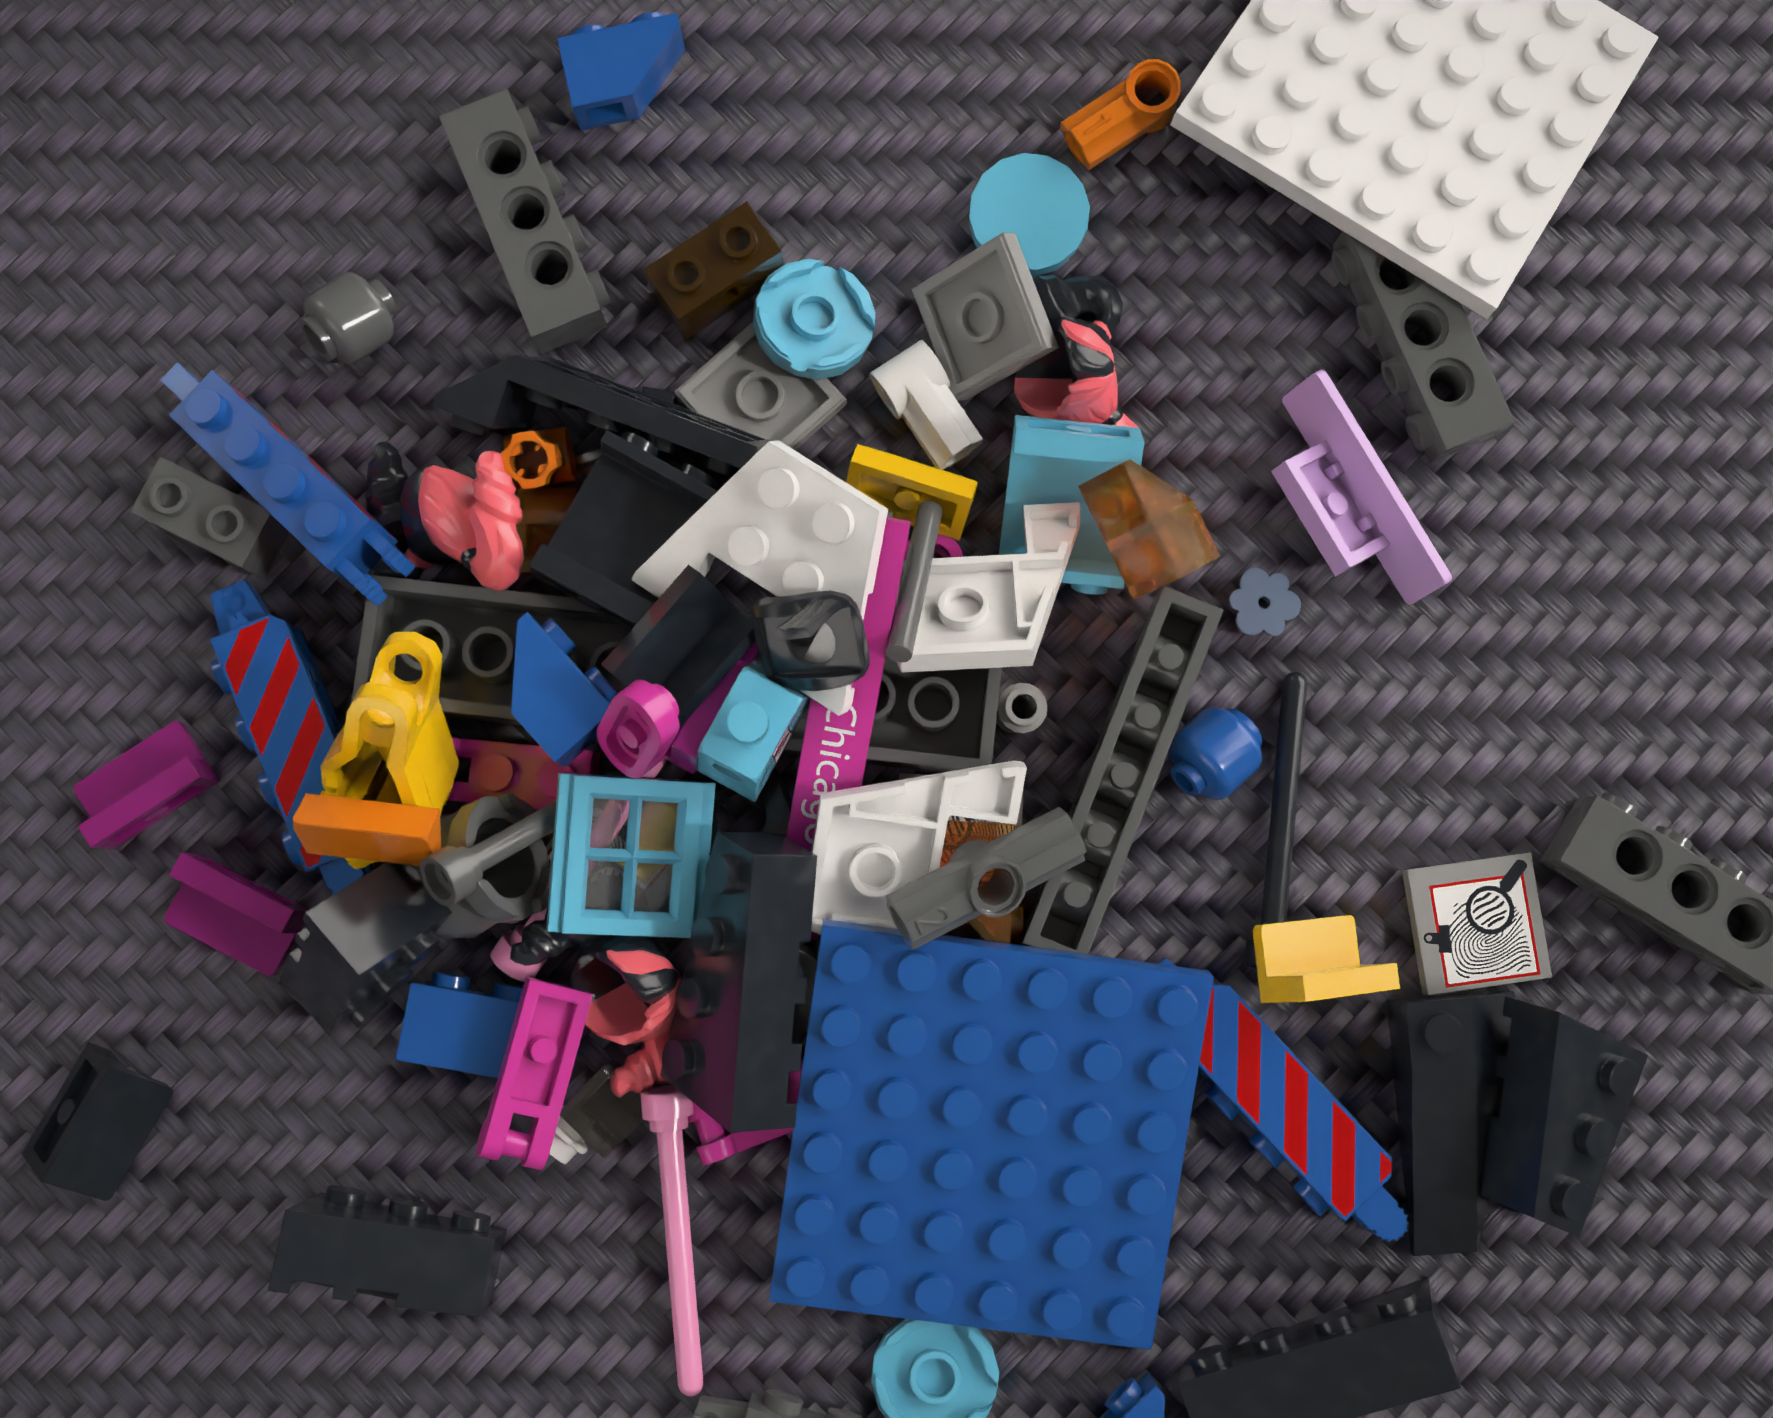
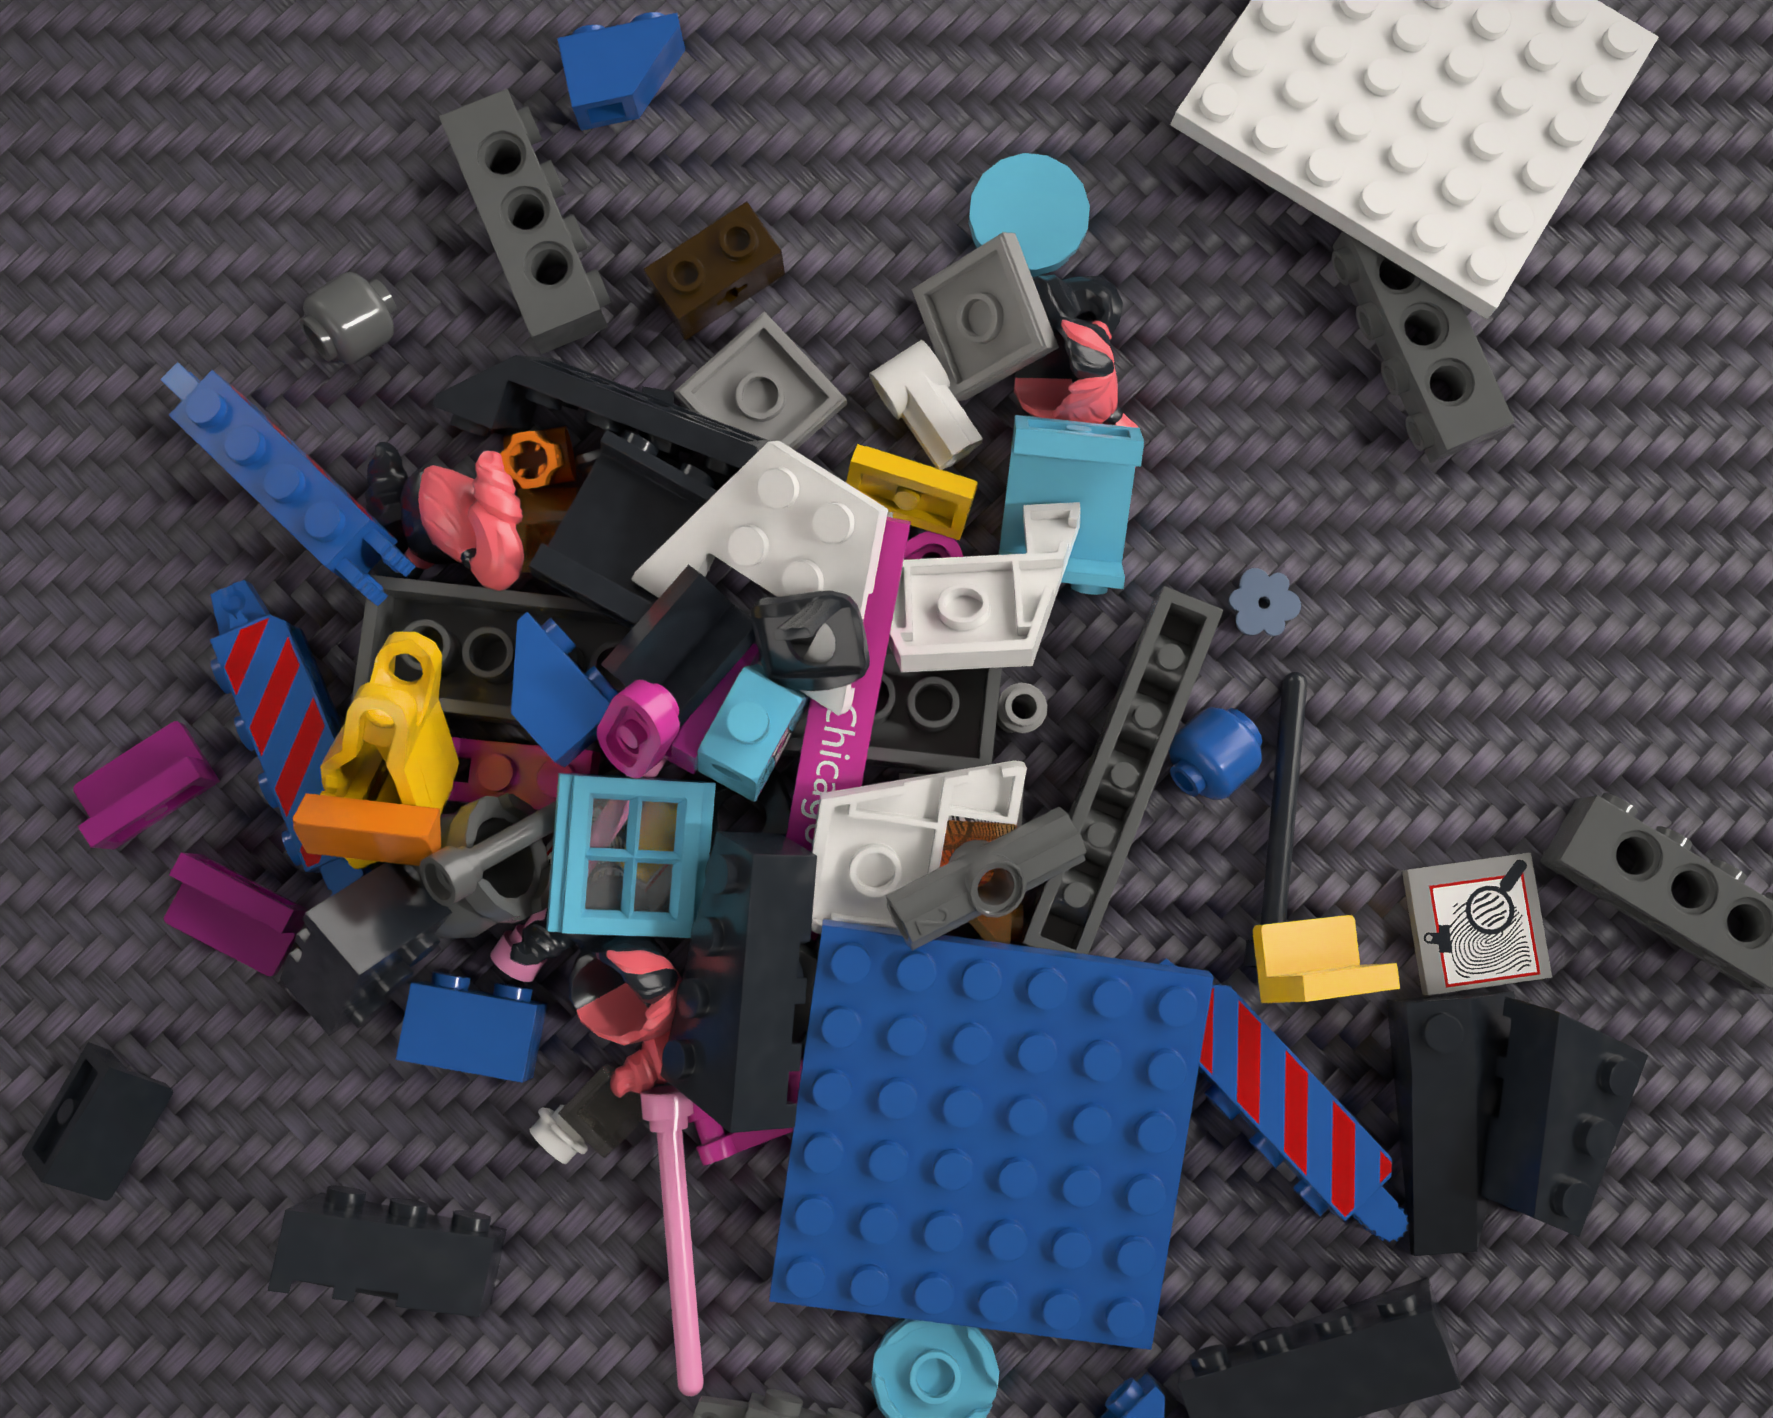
(210, 517): dark grey brick -> none
(535, 1072): dark pink plate -> none
(813, 319): medium azure tile -> none
(914, 582): dark grey bar -> none
(1120, 116): orange piece -> none
(1147, 527): clear orange slope -> none
(1350, 496): lavender bracket -> none

